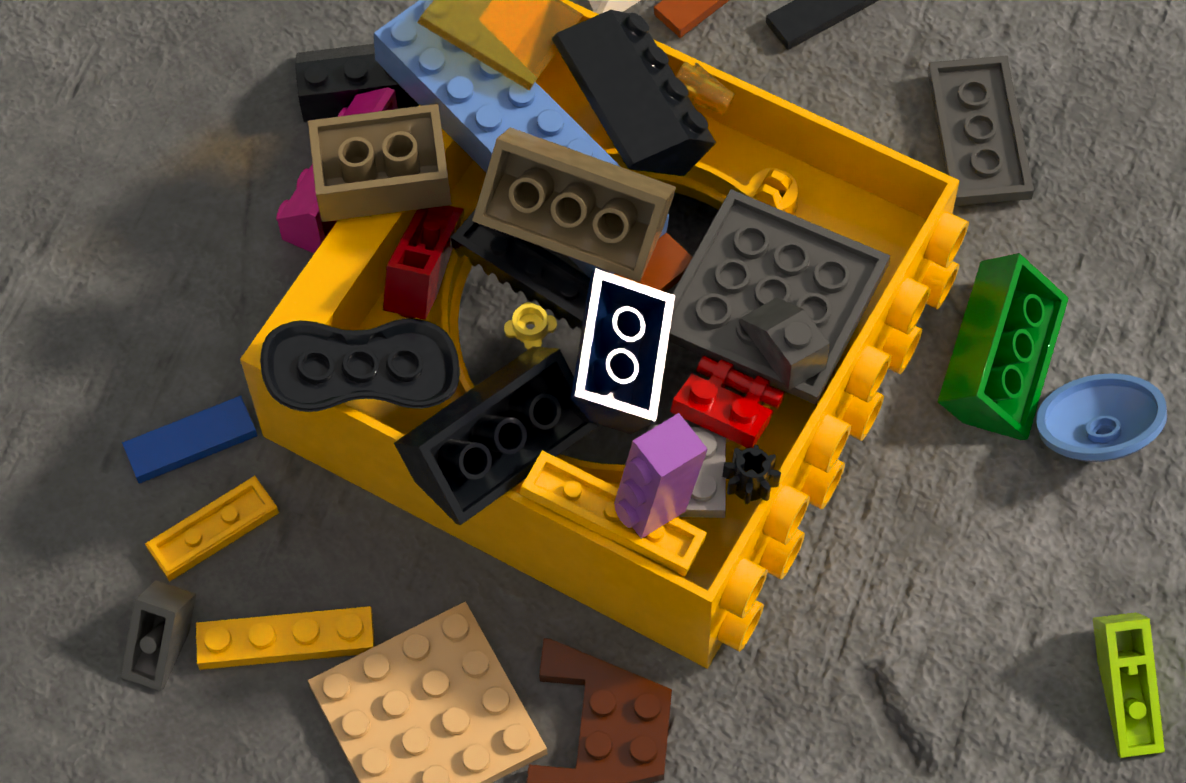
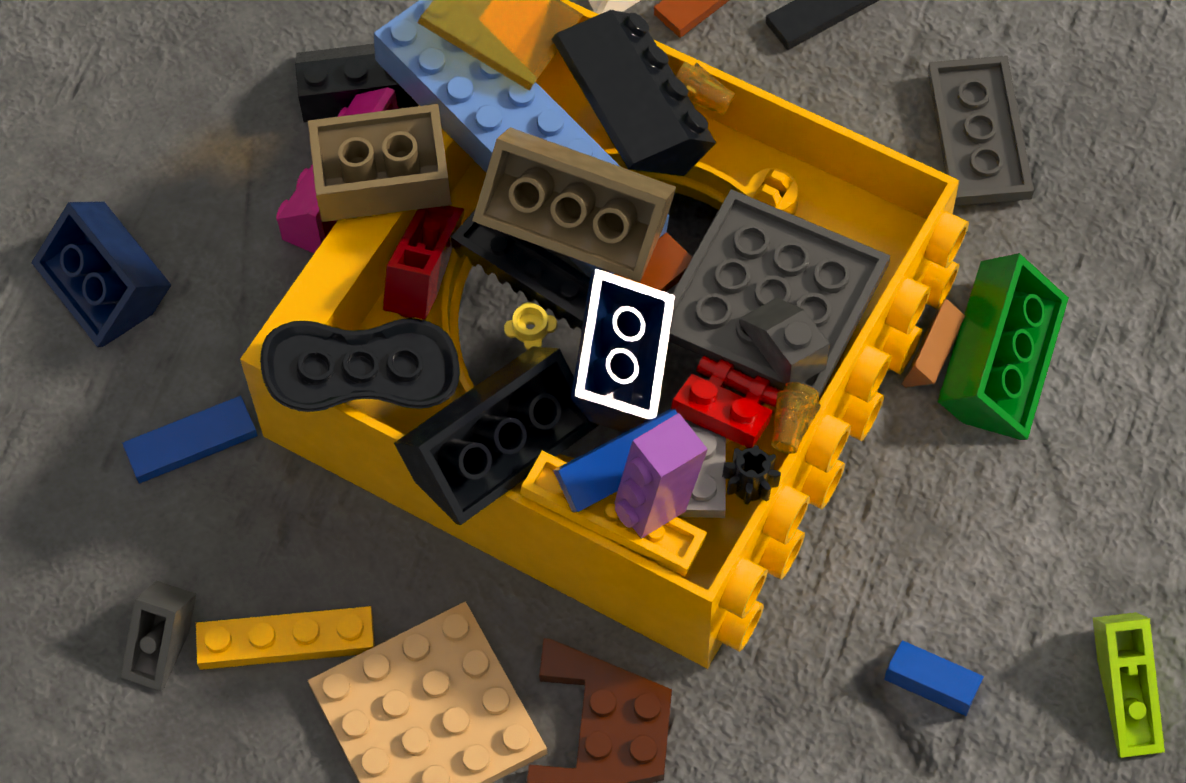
(100, 271): none -> dark blue slope
(212, 528): yellow tile -> none
(601, 469): none -> blue tile
(793, 415): none -> clear yellow cone
(933, 677): none -> blue slope
(934, 346): none -> medium nougat slope
(1101, 417): medium blue dish -> none

